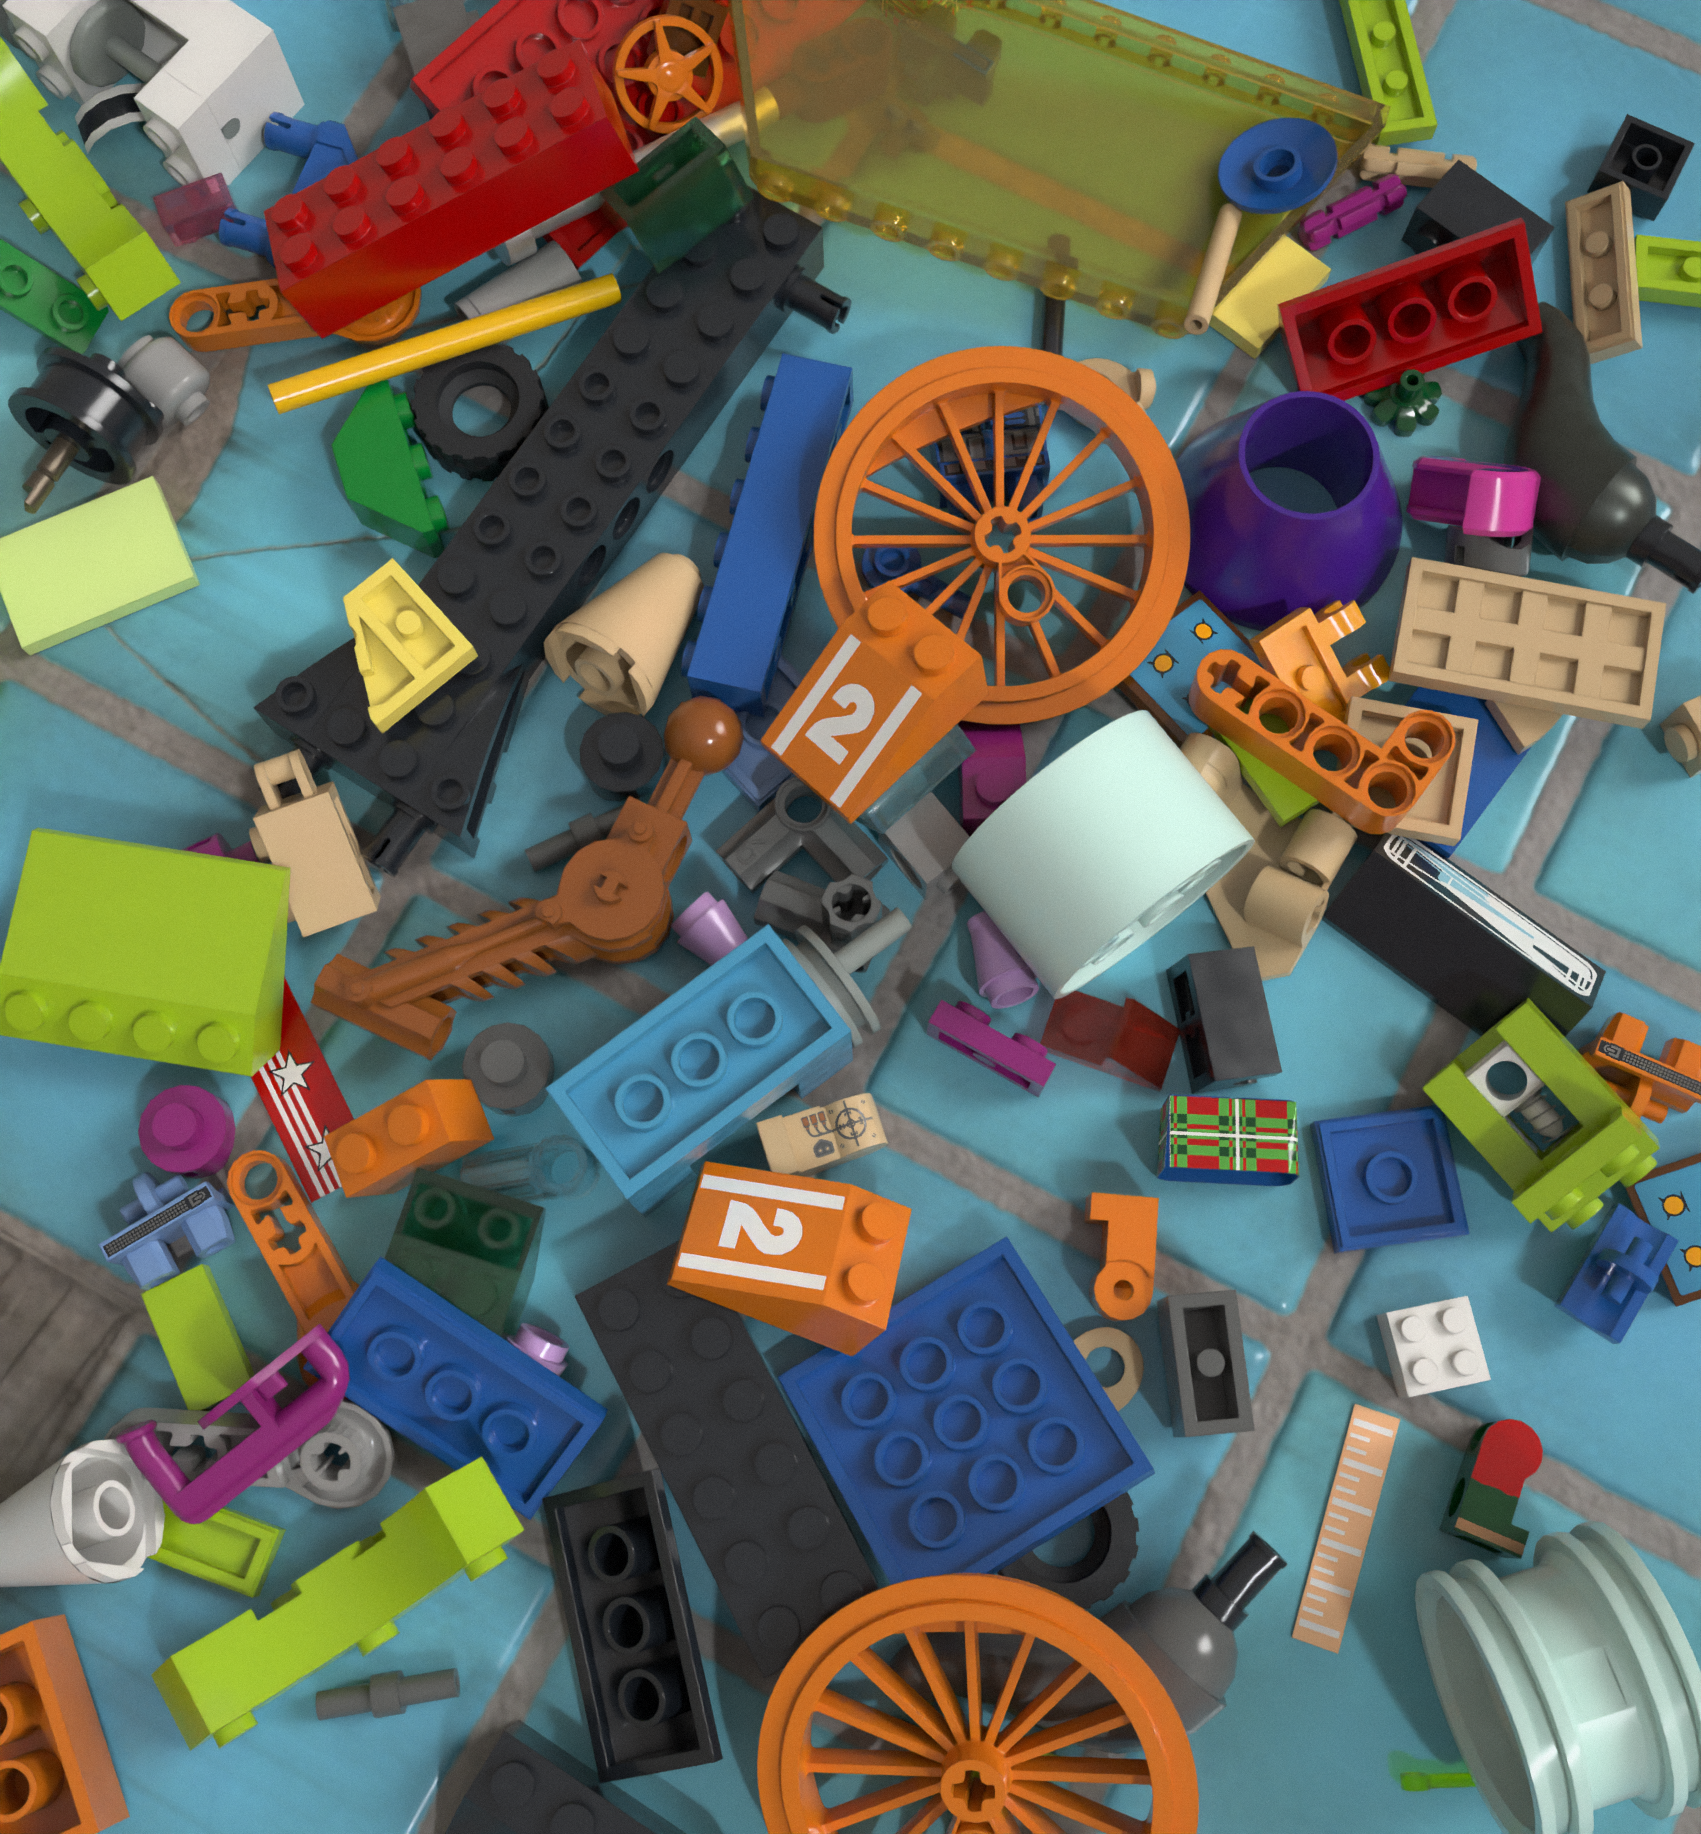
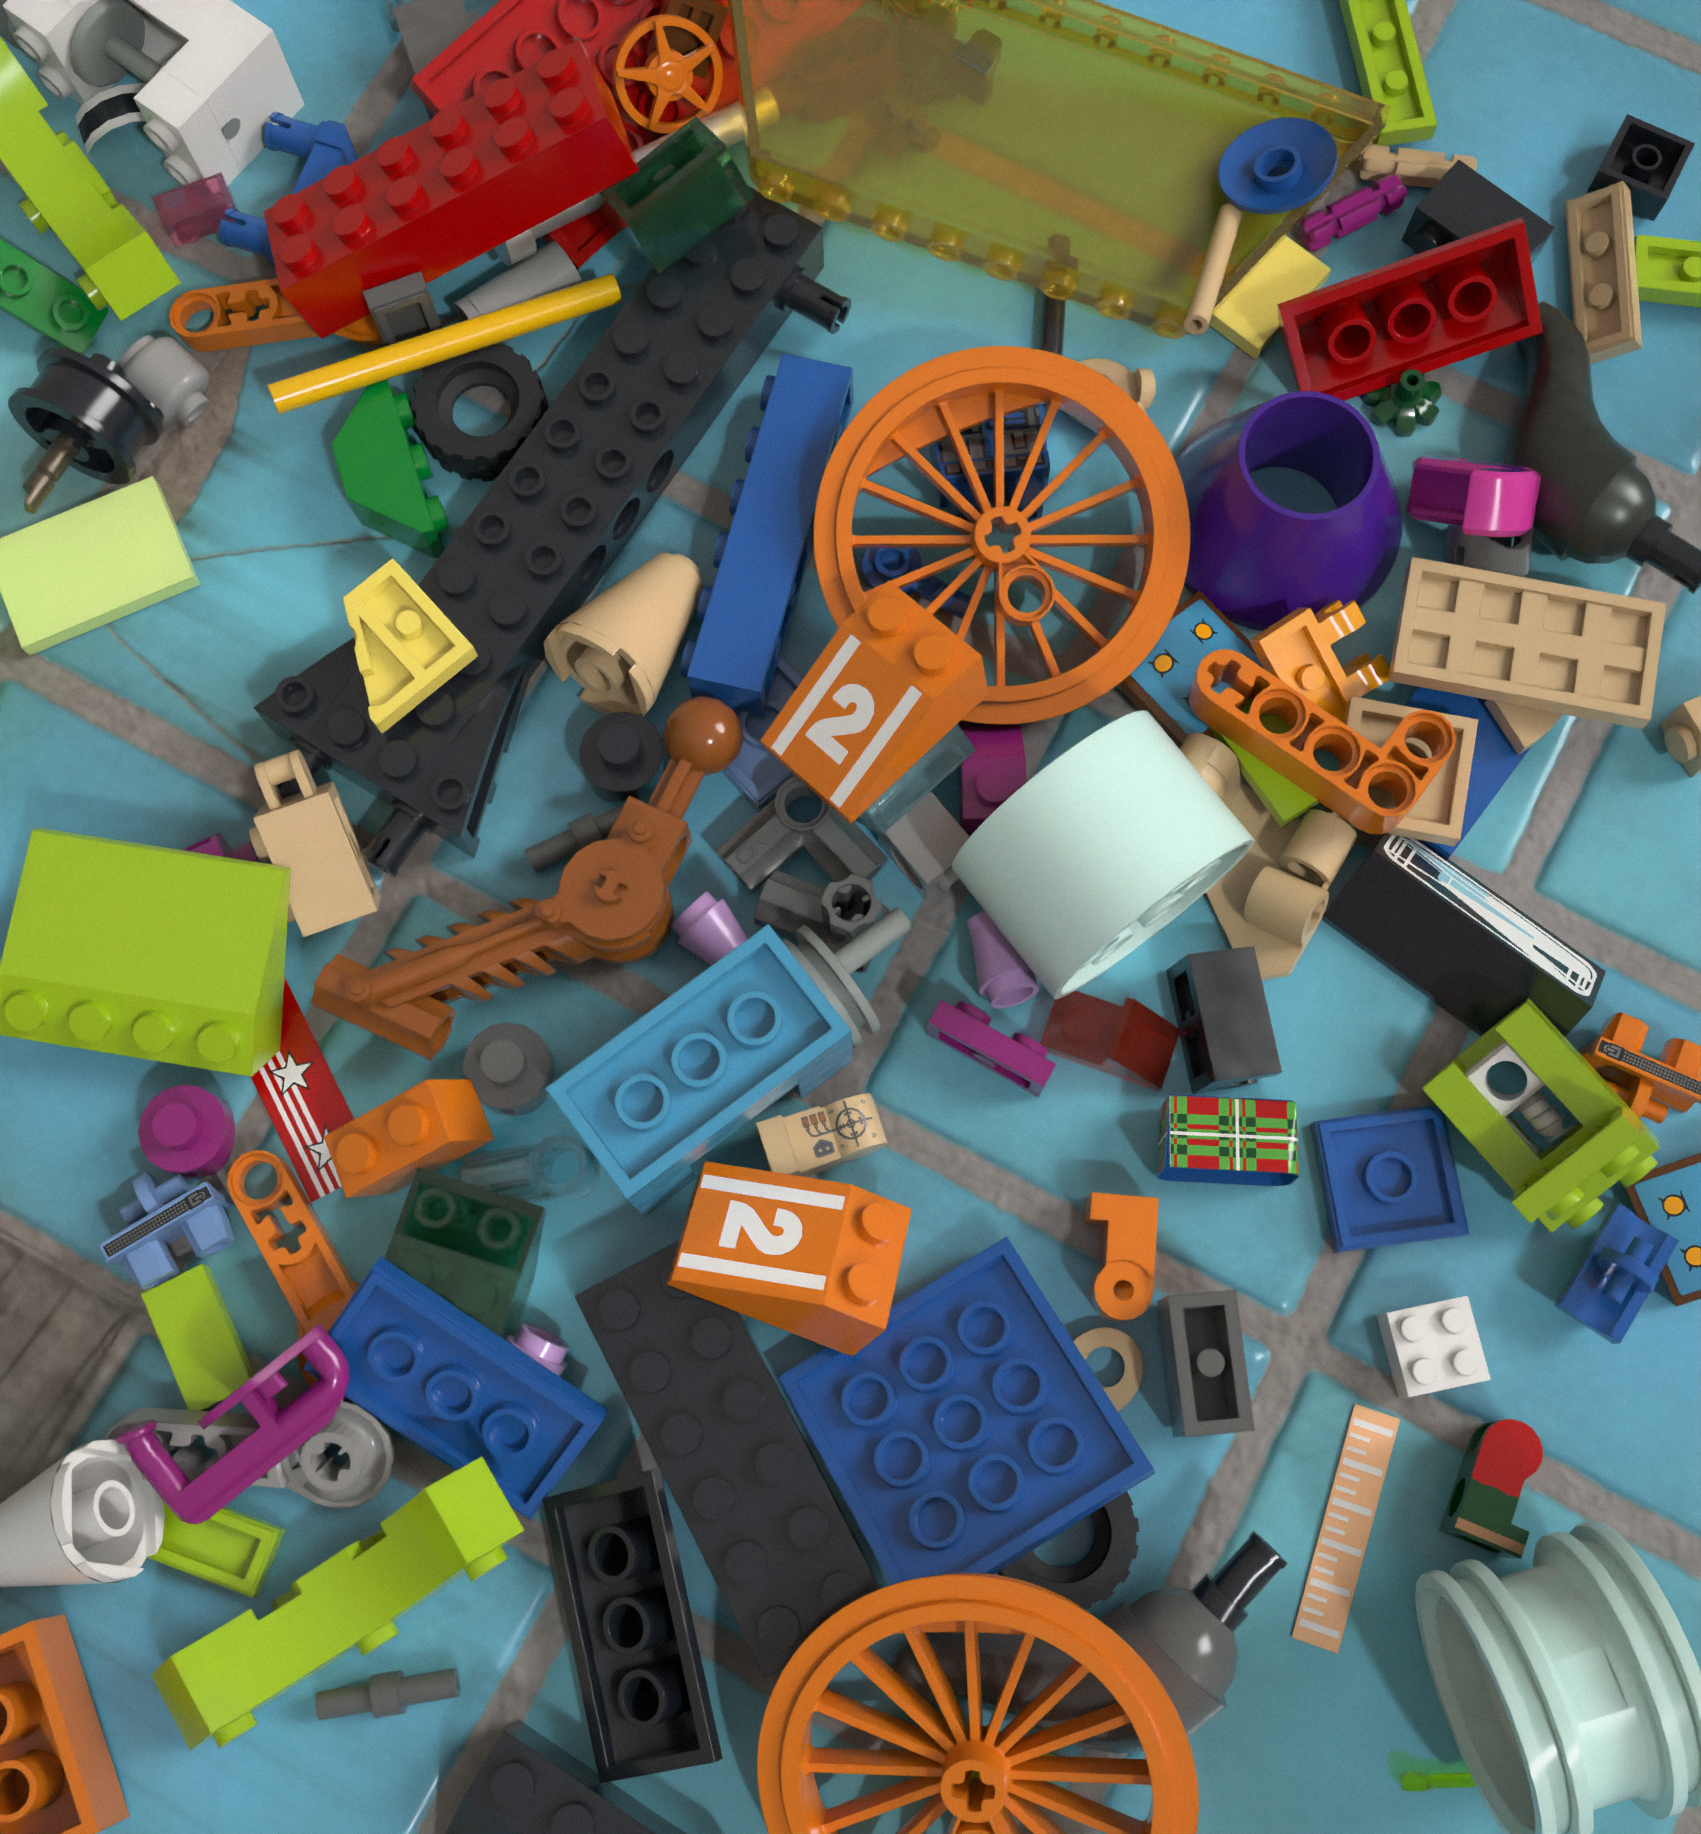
(402, 308): none -> dark grey tile

